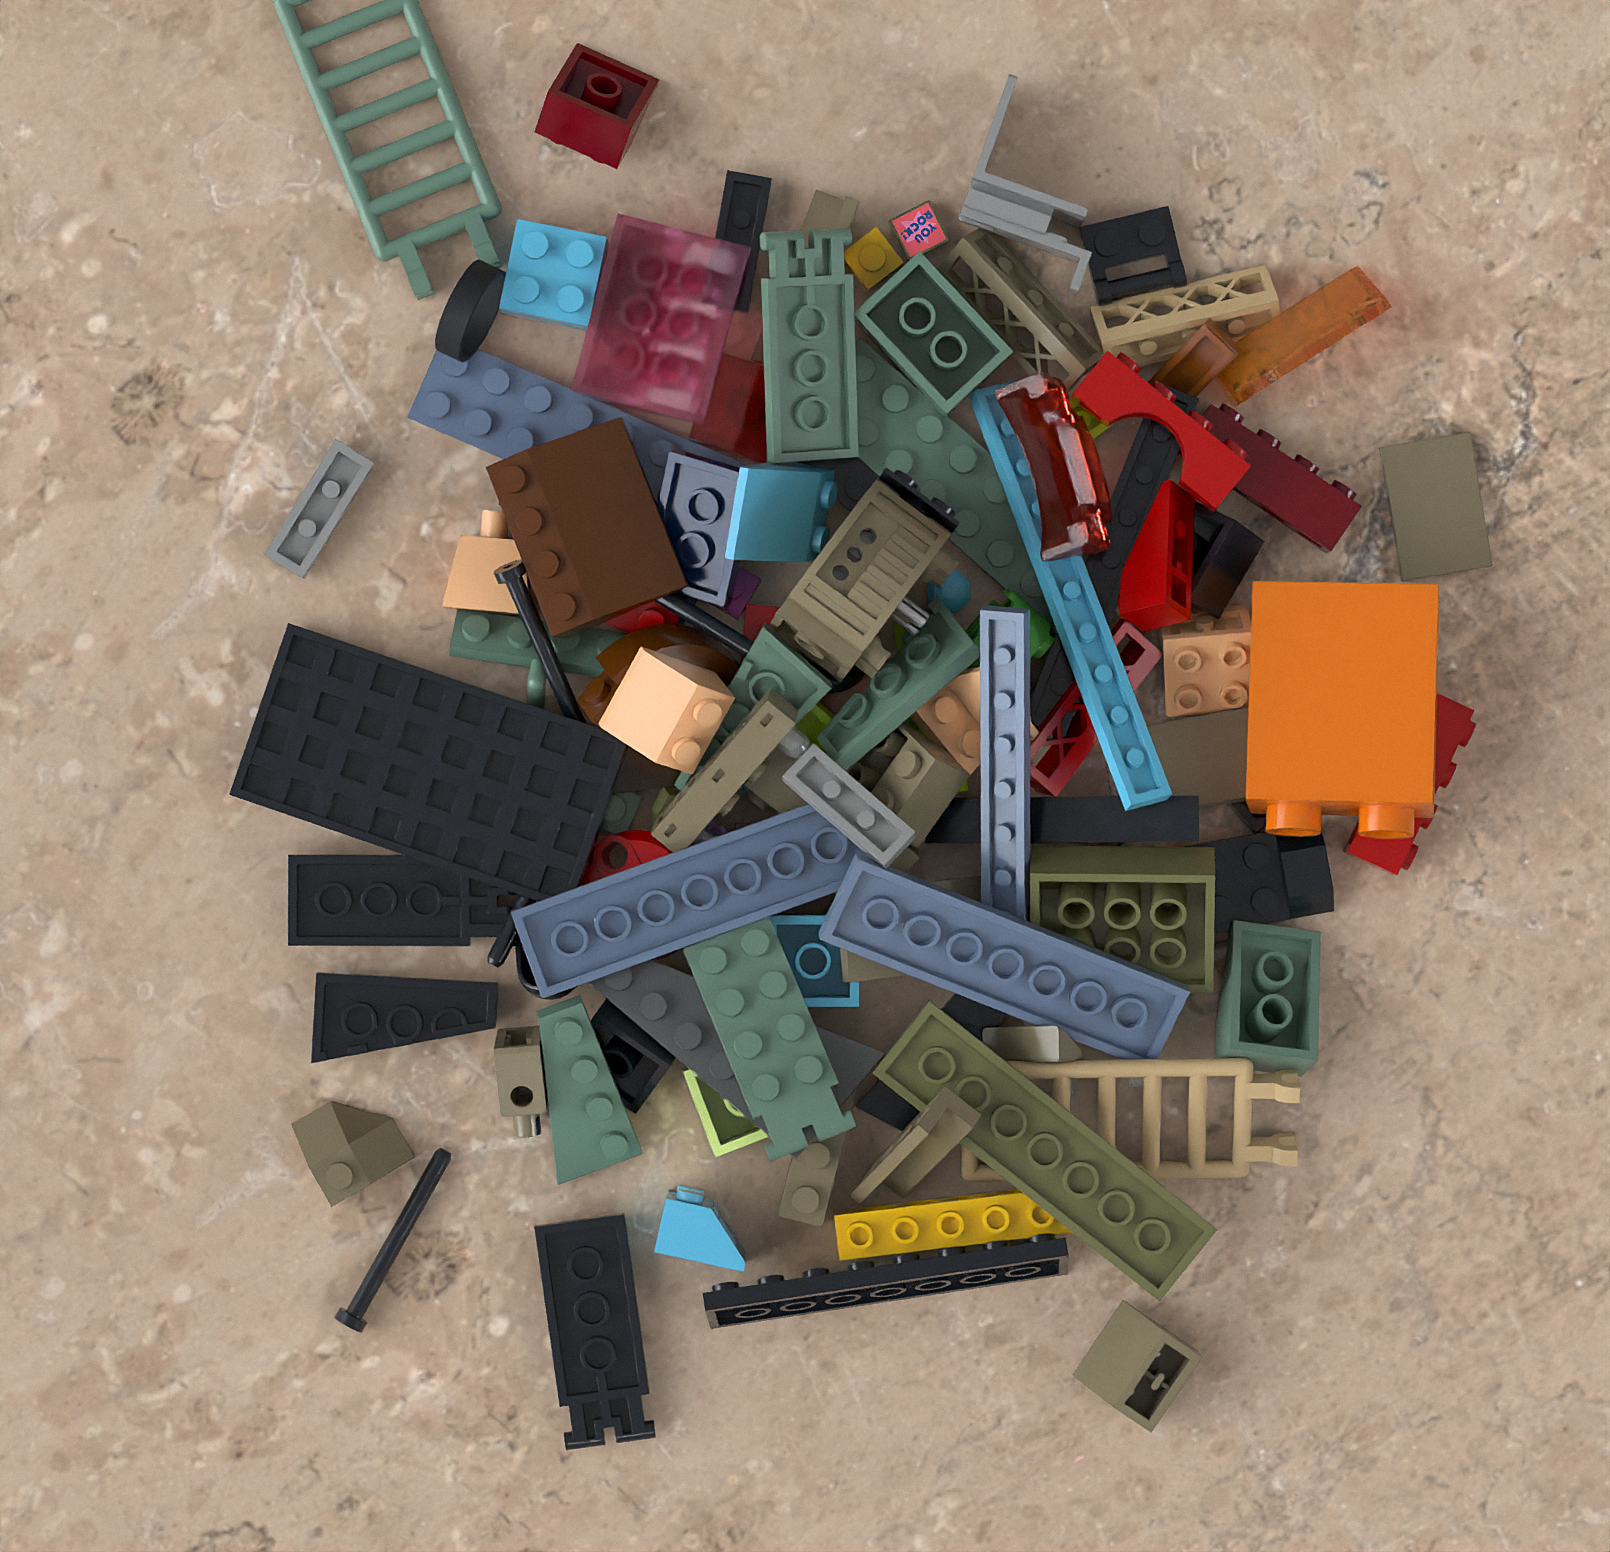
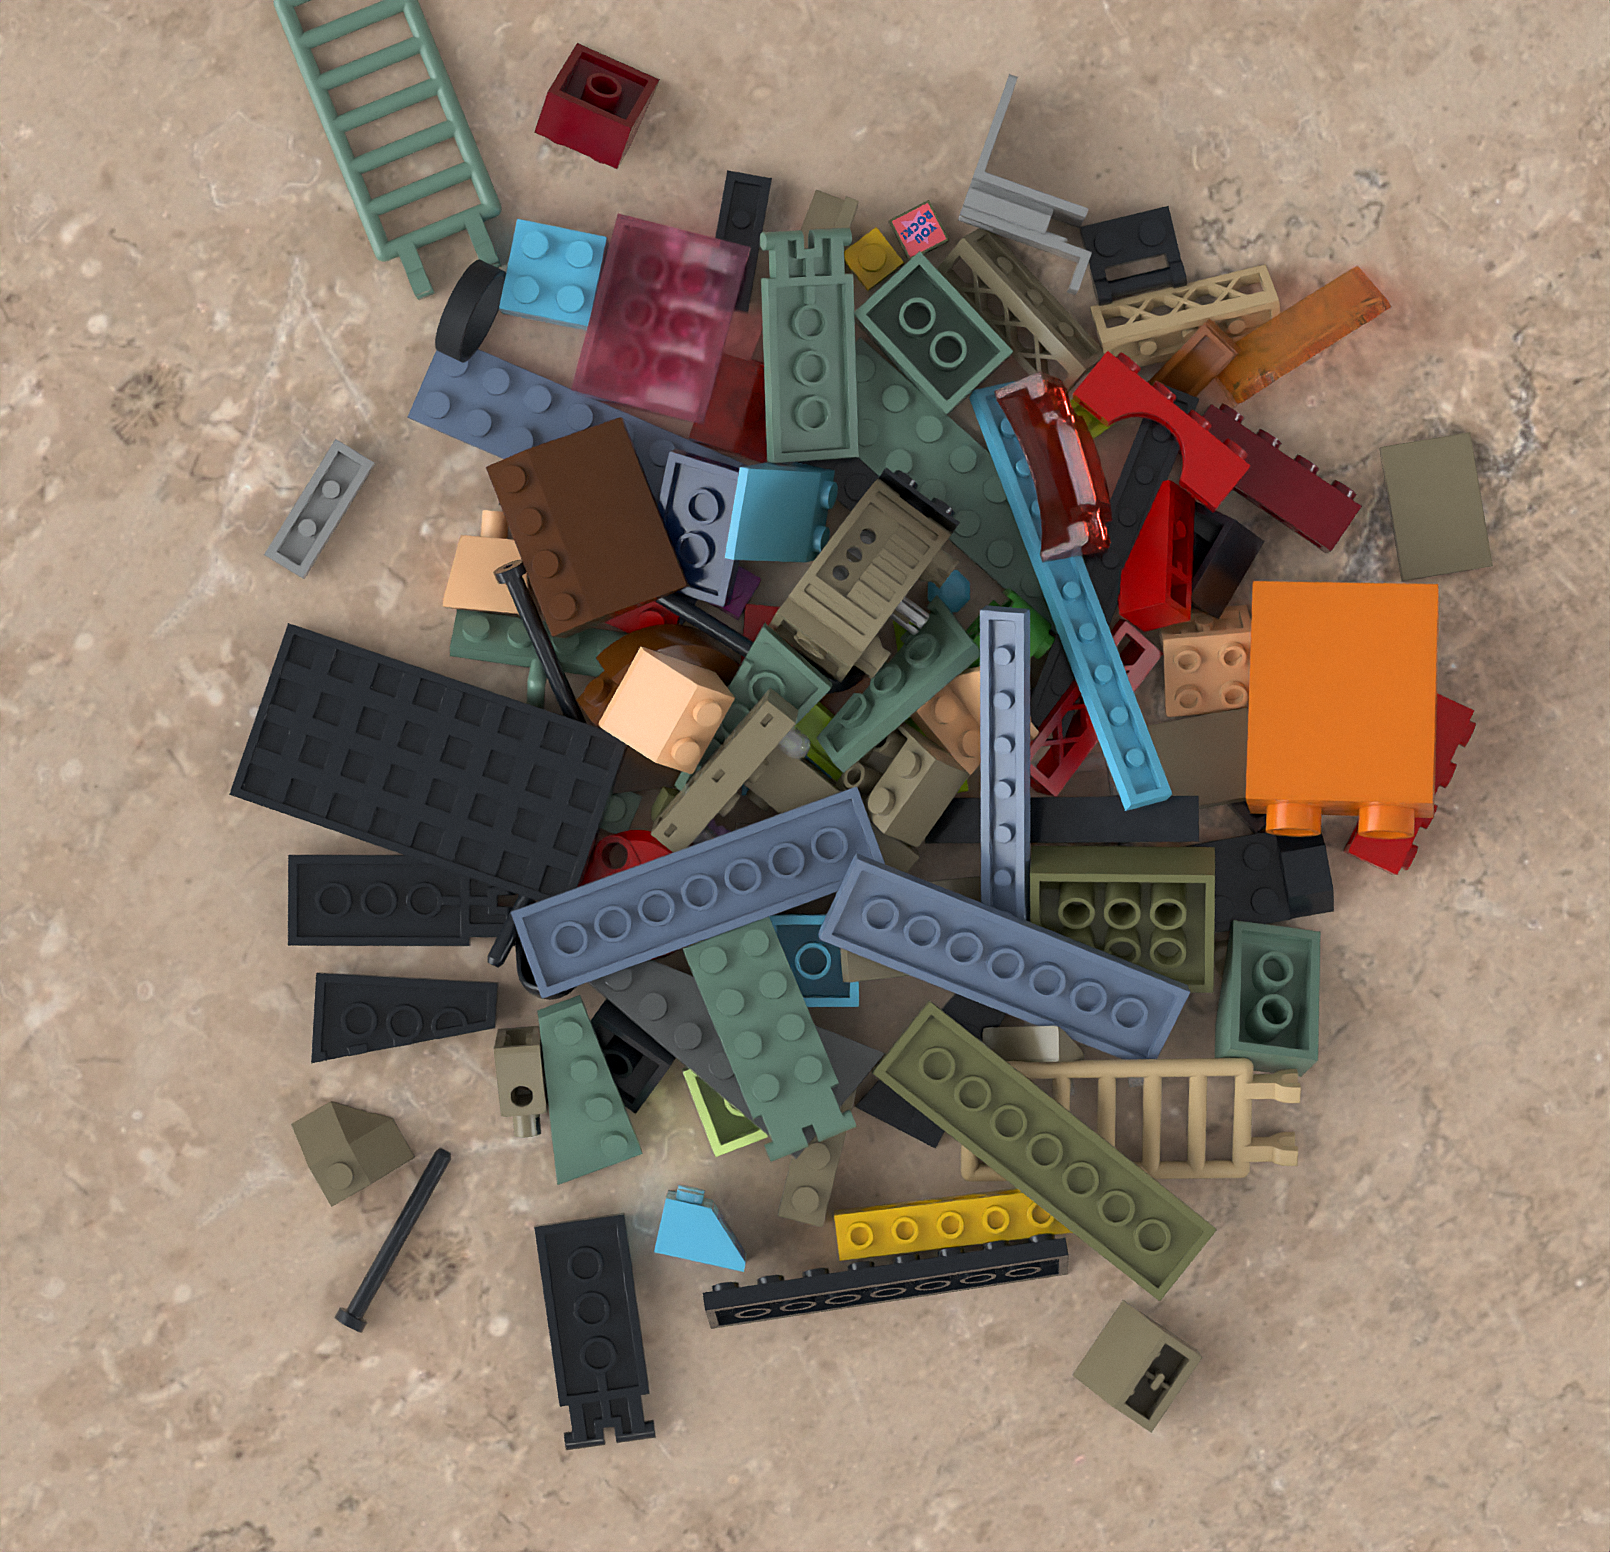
(849, 806): light grey plate -> none
(919, 1146): dark tan fence -> none

